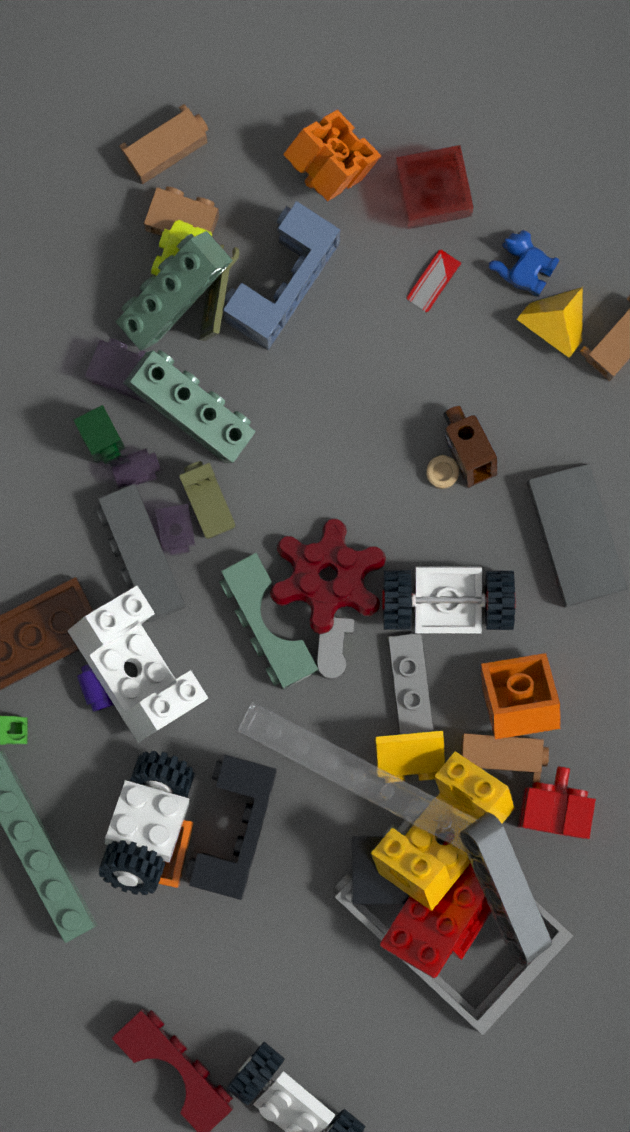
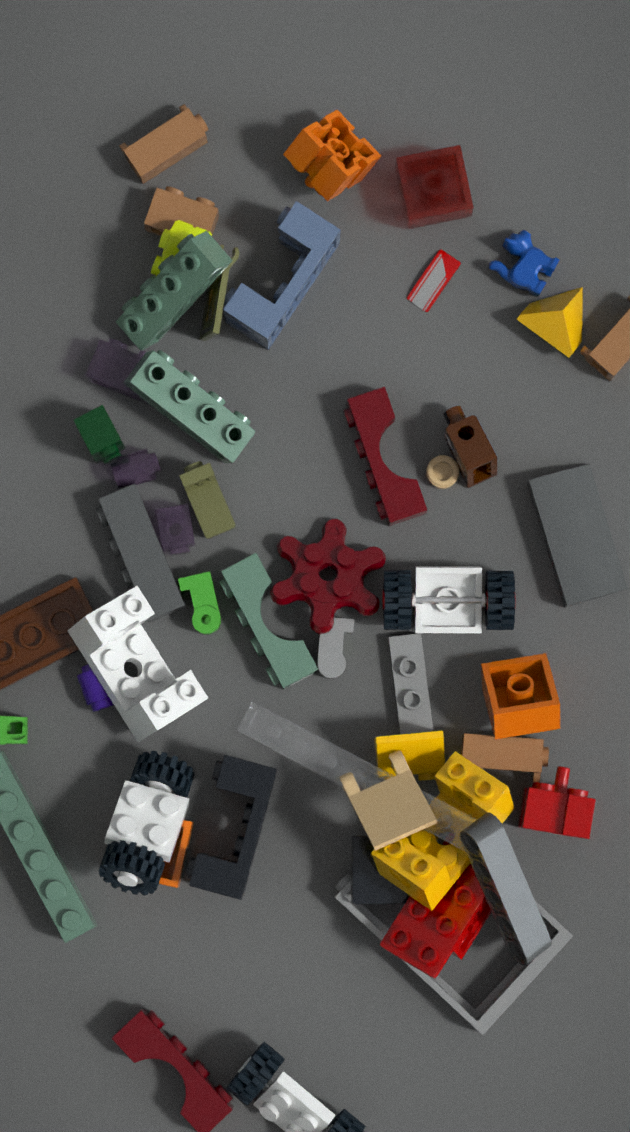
(206, 613): none -> bright green leg
(390, 807): none -> tan flag
(398, 496): none -> dark red arch

